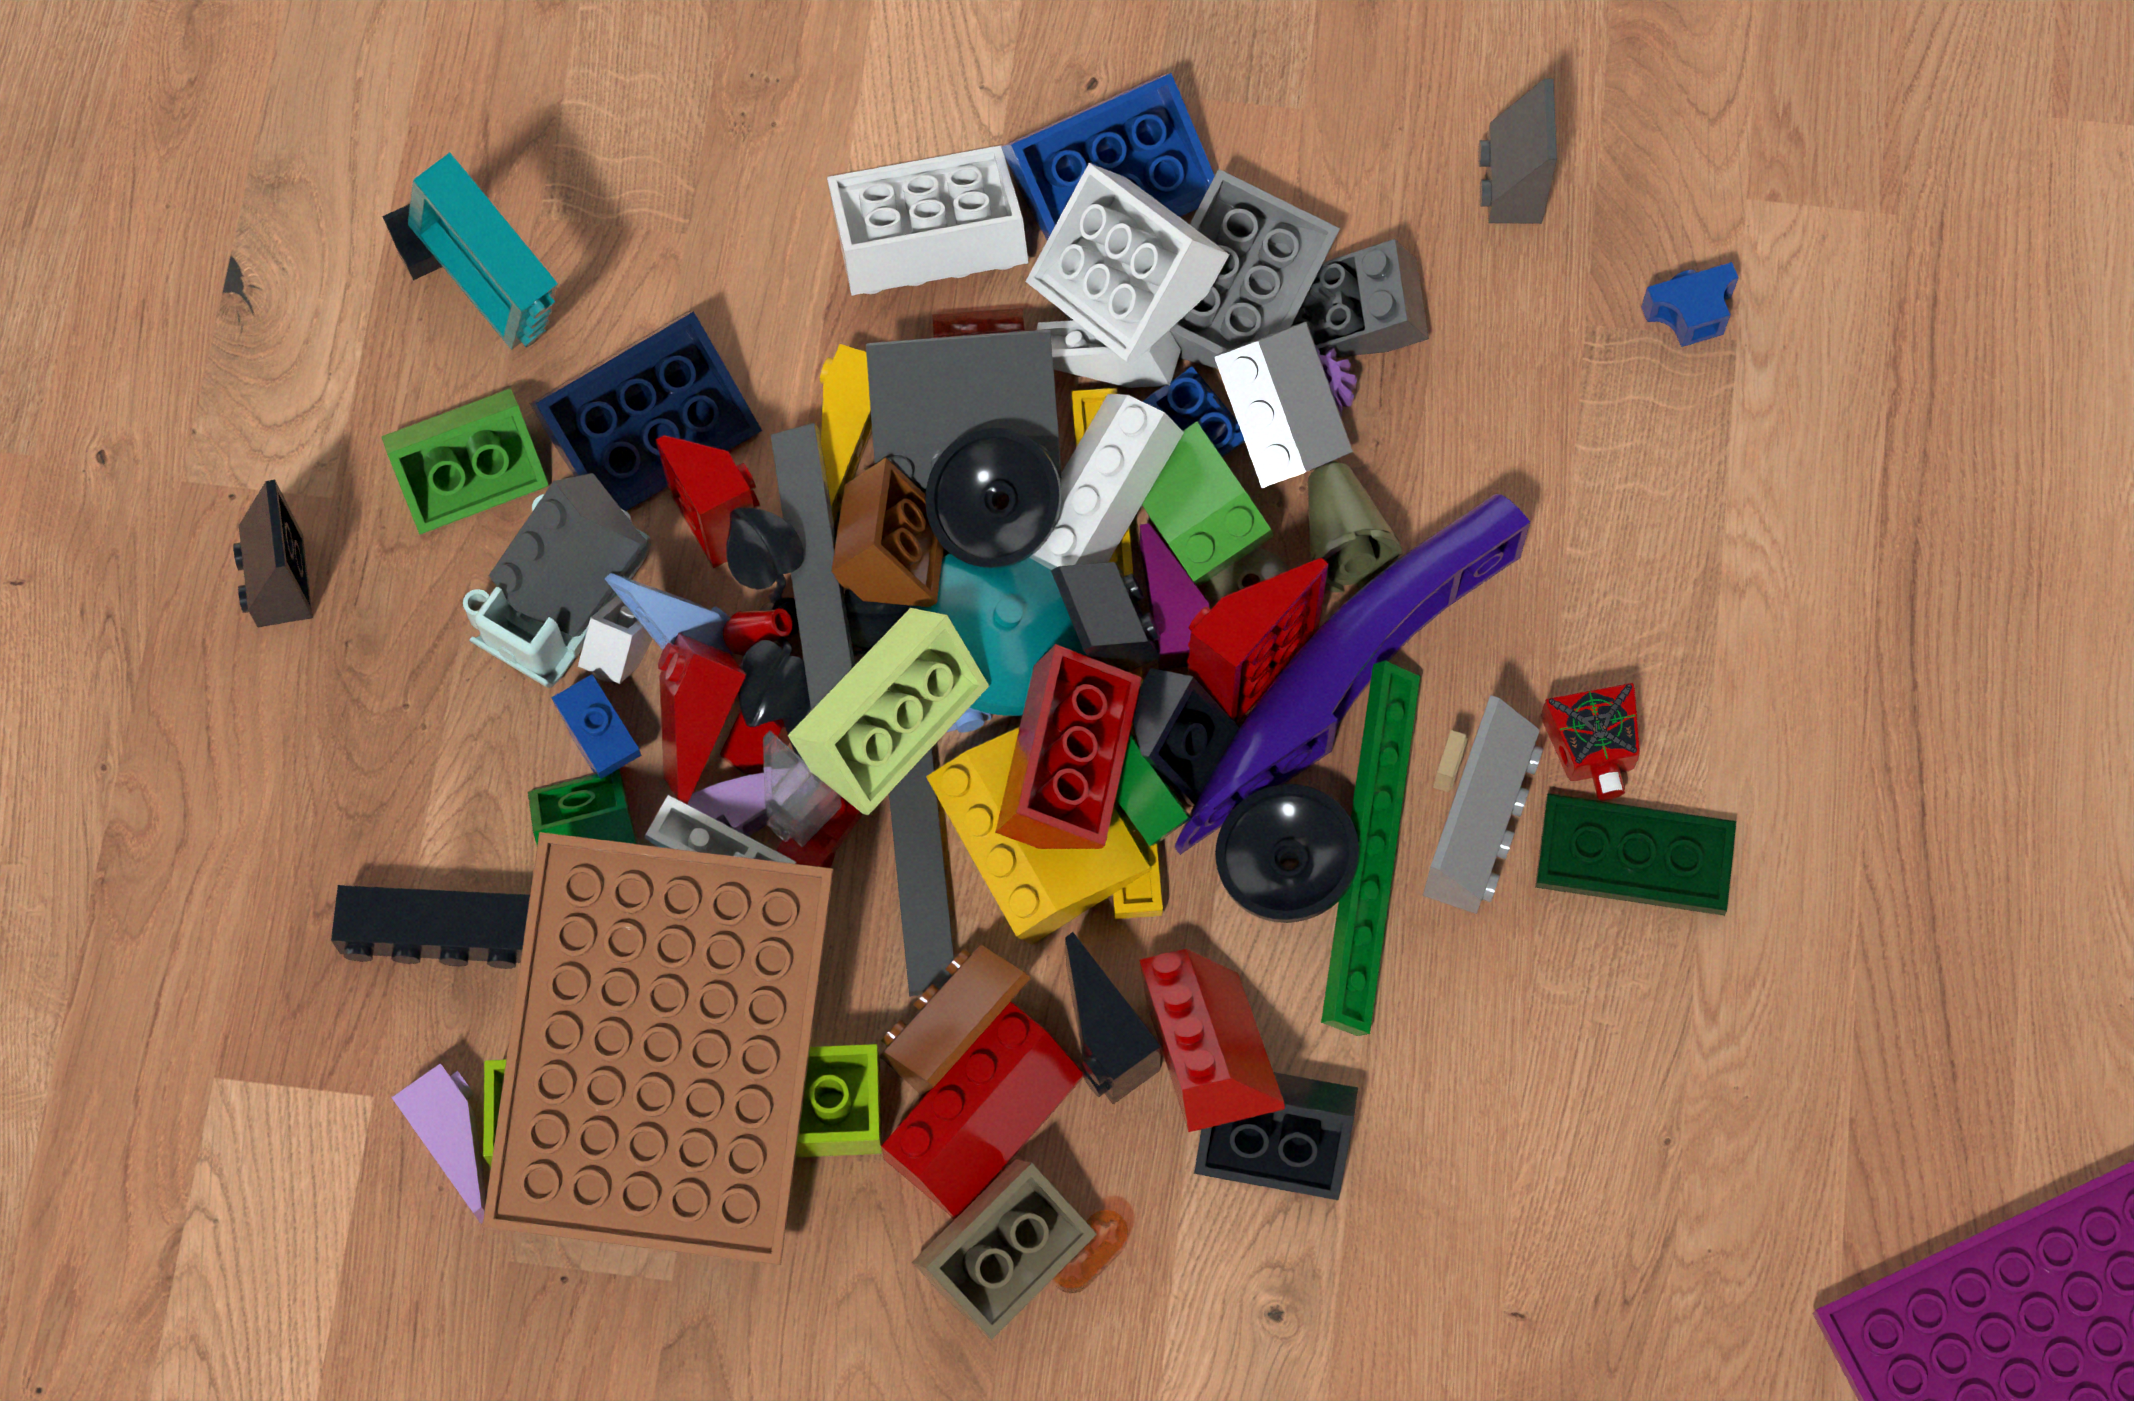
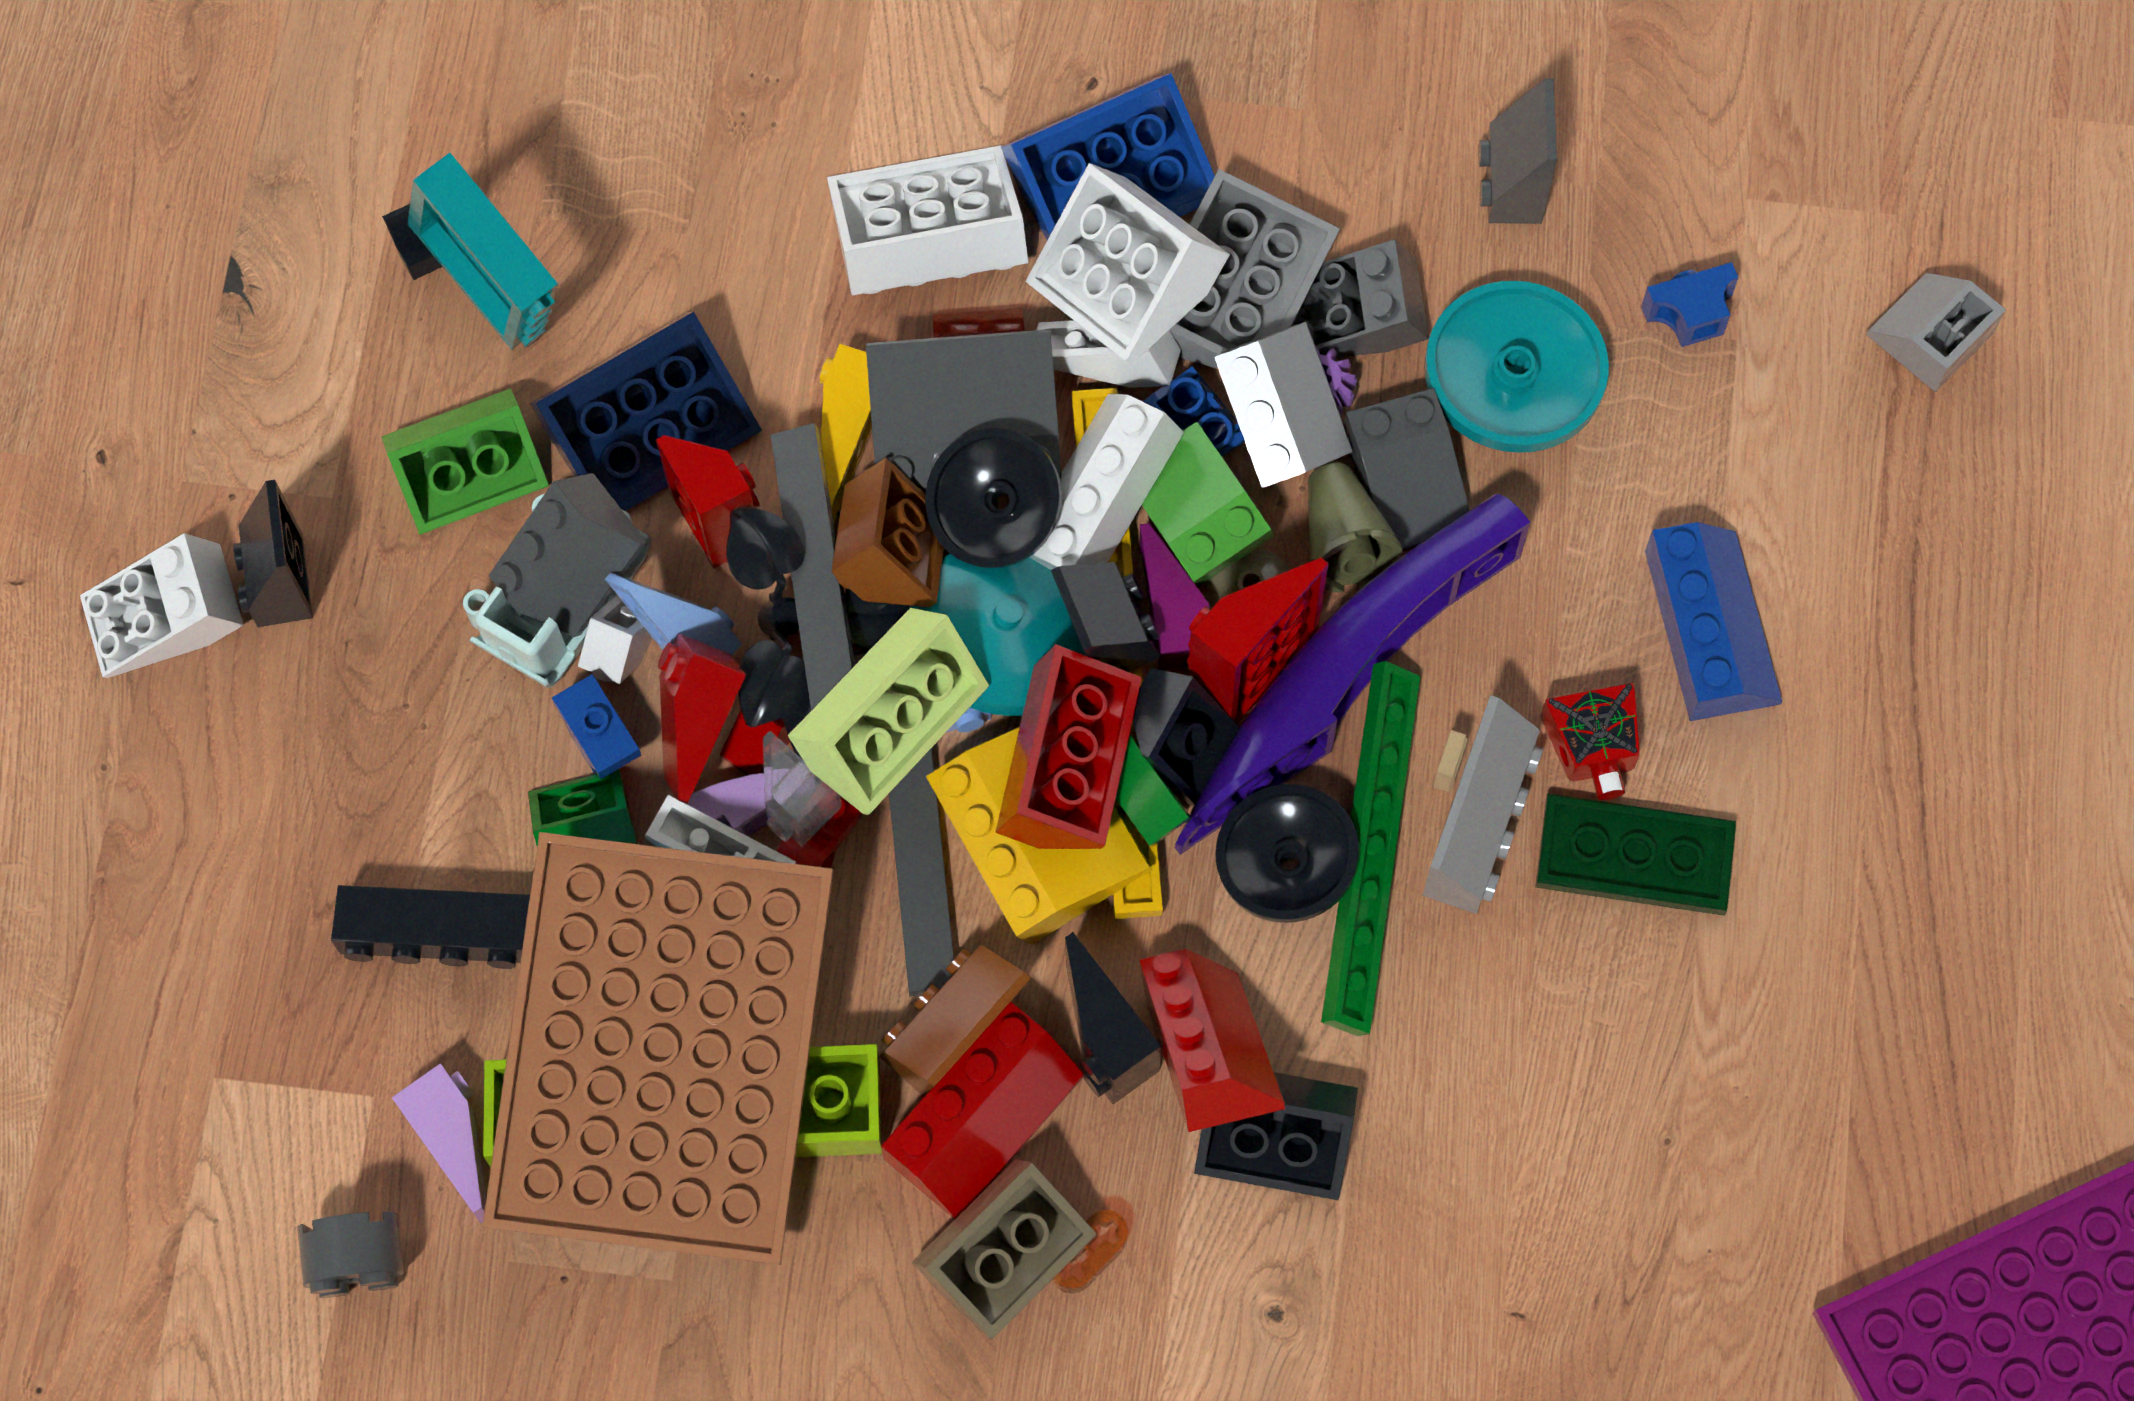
(162, 606): none -> white slope
(350, 1252): none -> dark grey brick
(750, 627): red cone -> none
(1408, 465): none -> dark grey slope
(1516, 366): none -> teal dish
(1711, 620): none -> blue slope
(1937, 326): none -> light grey slope

